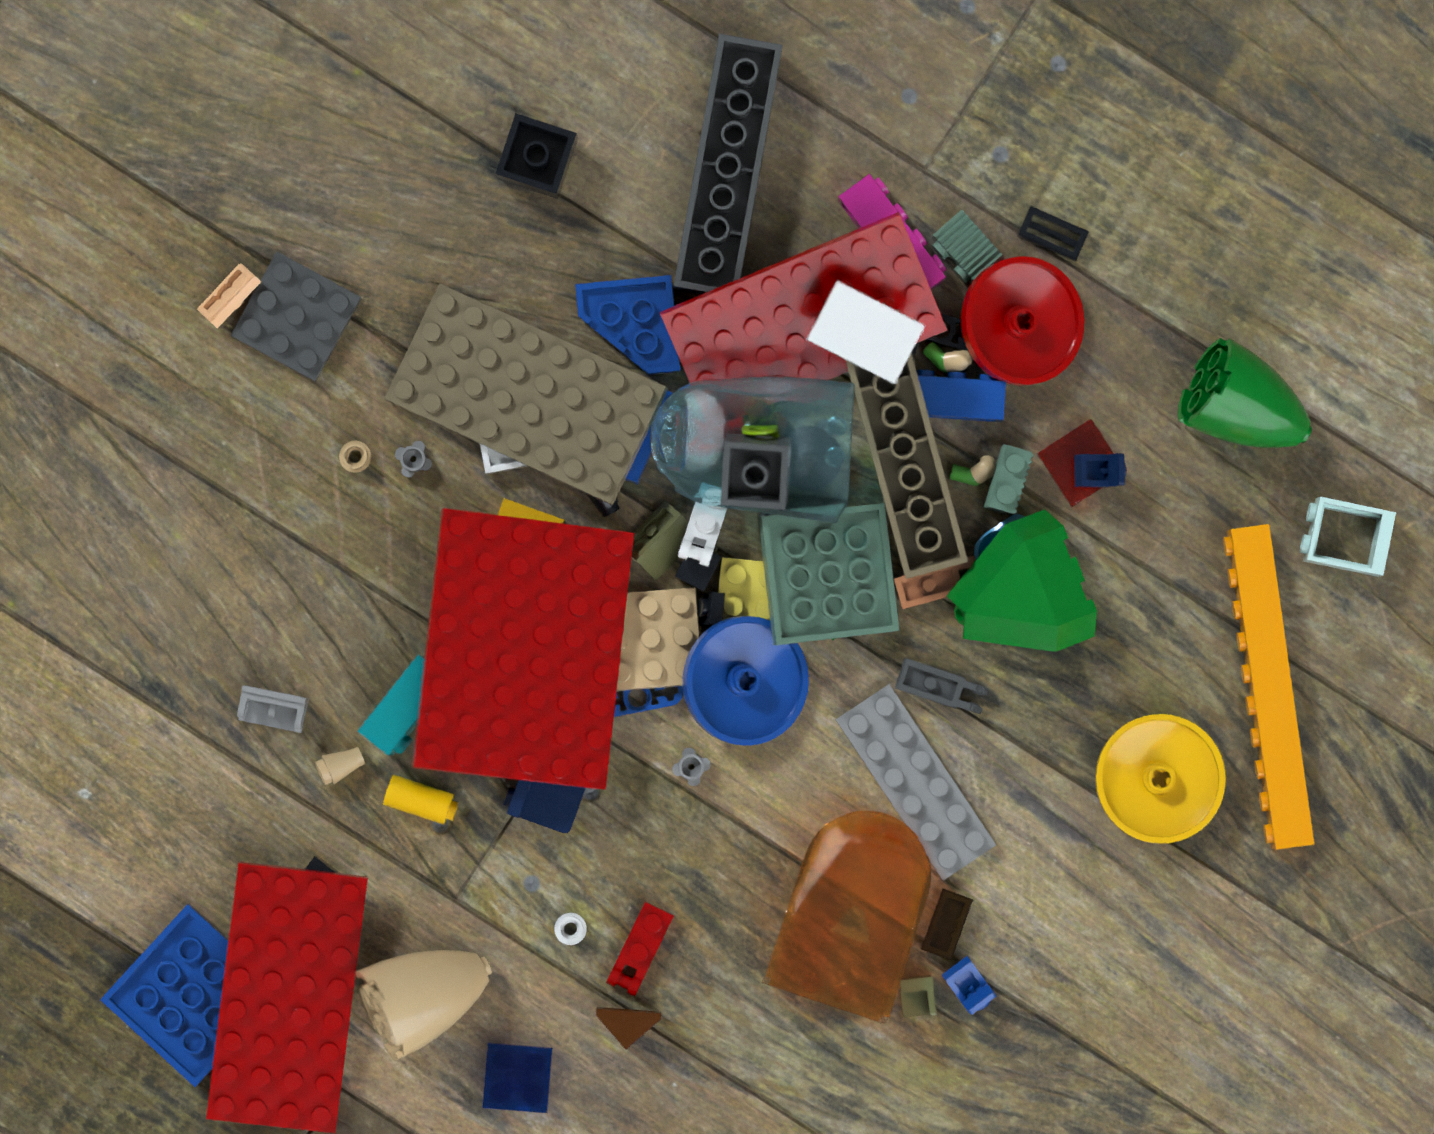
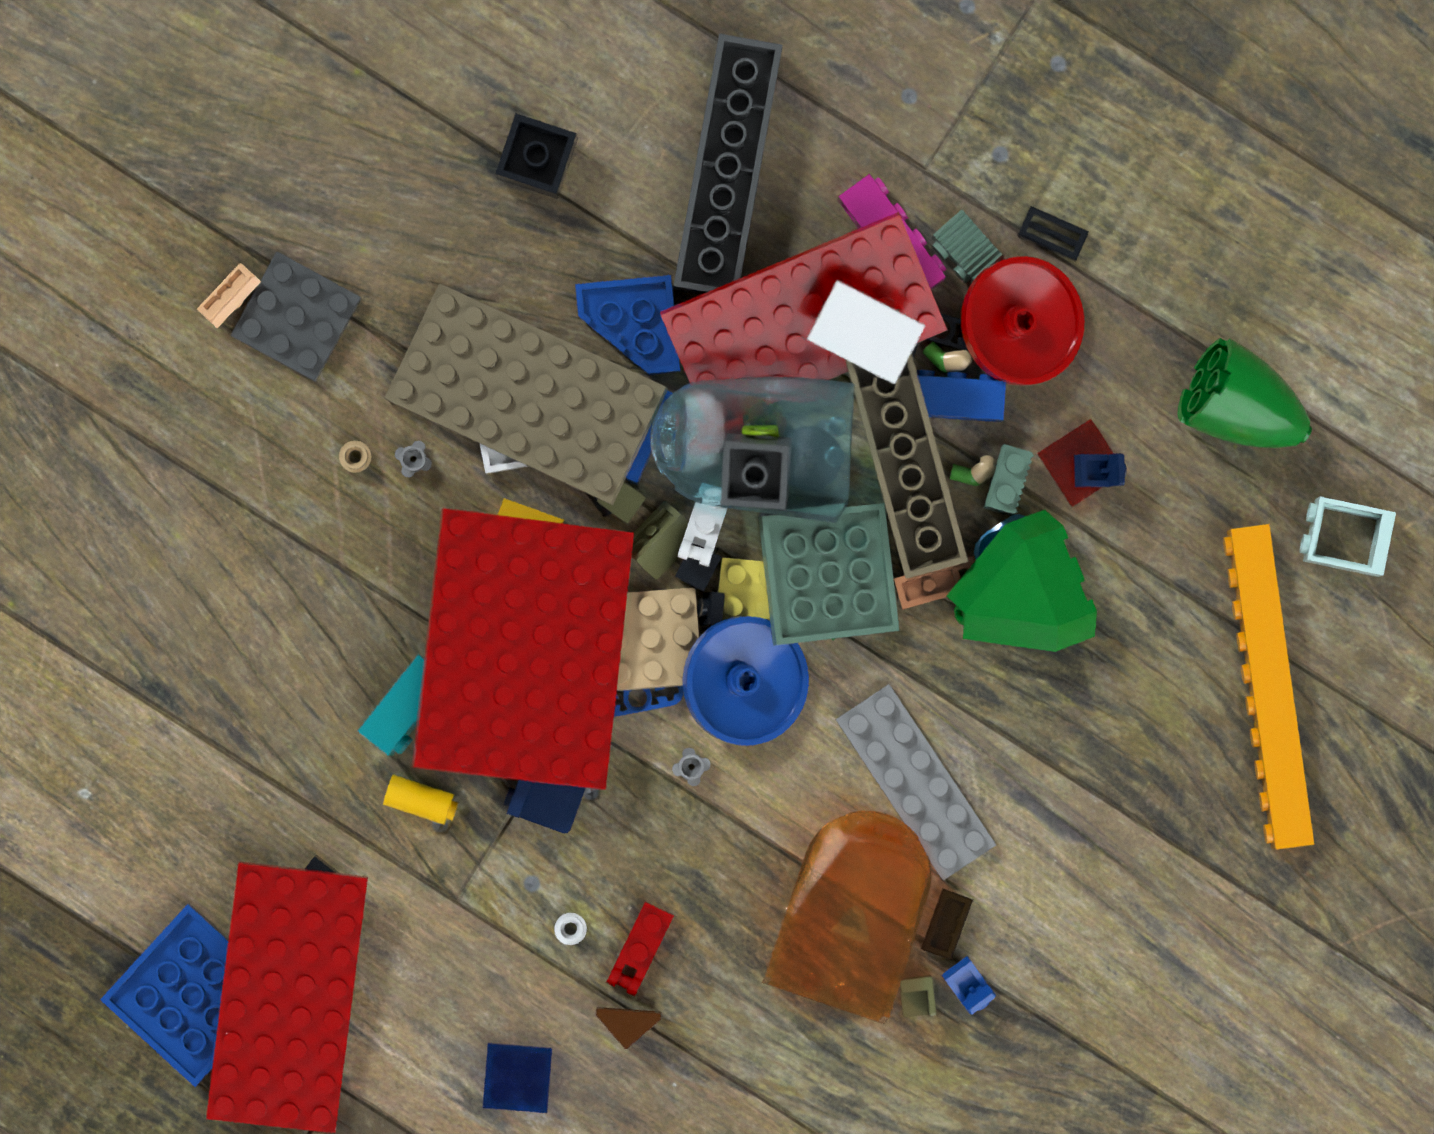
(272, 709): light grey hinge -> none
(338, 765): tan cone -> none
(420, 995): tan cylinder -> none
(626, 503): none -> olive panel
(937, 685): dark grey hinge -> none
(1160, 778): yellow dish -> none

